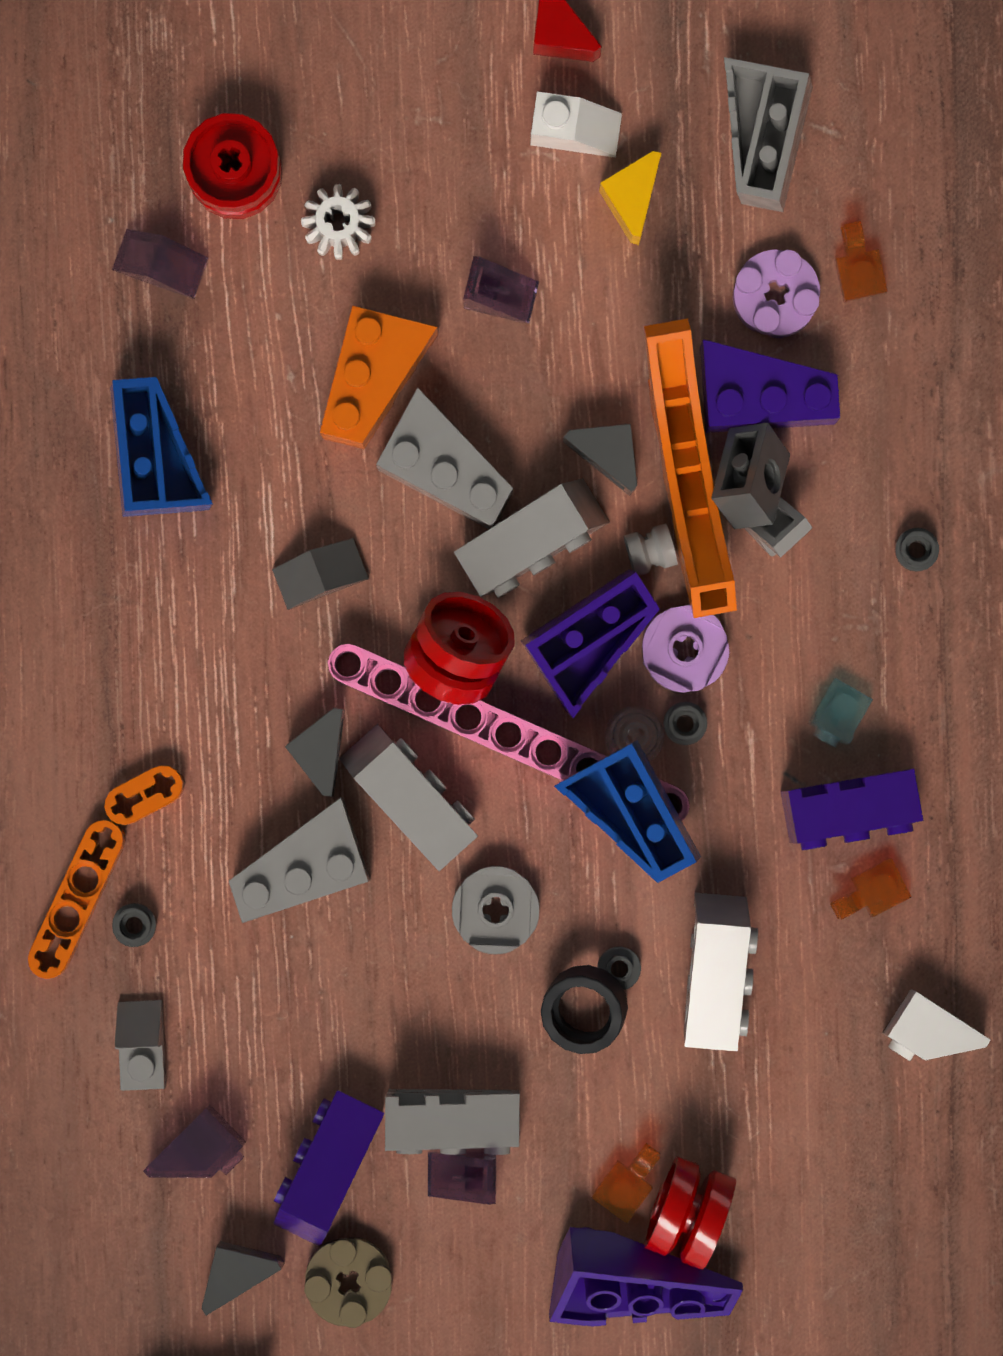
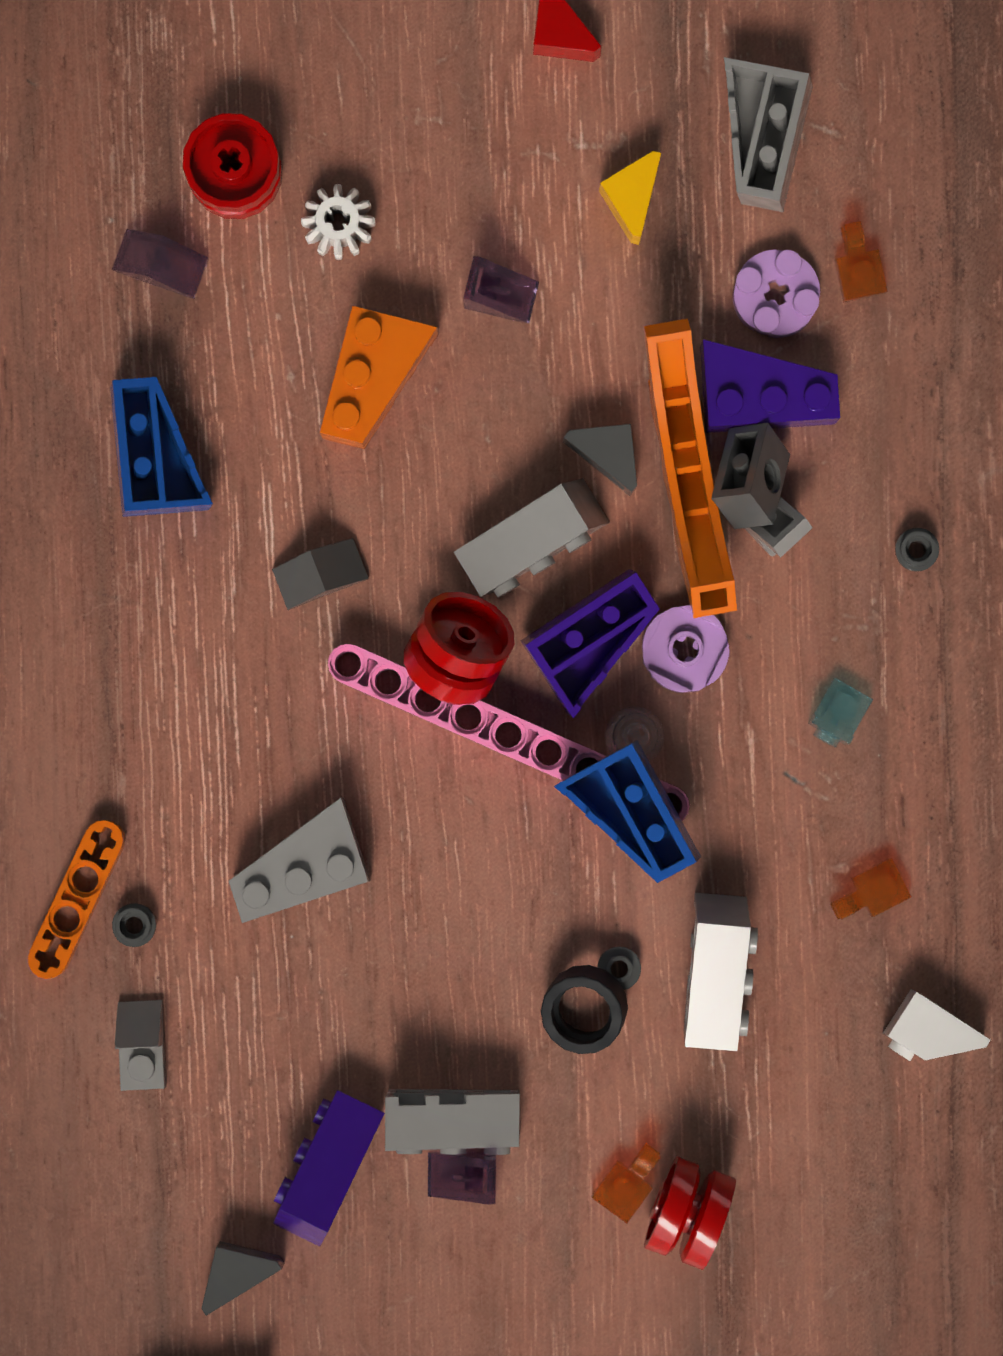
(139, 786): orange beam -> none
(199, 1150): clear purple slope -> none
(319, 750): dark grey slope -> none
(323, 1287): dark tan plate -> none
(409, 796): light grey wedge -> none
(443, 465): light grey wedge -> none
(477, 927): light grey plate -> none
(574, 125): white slope -> none
(617, 1277): dark purple wedge -> none
(653, 549): light grey wheel -> none
(699, 723): dark grey plate -> none
(852, 808): dark purple wedge -> none

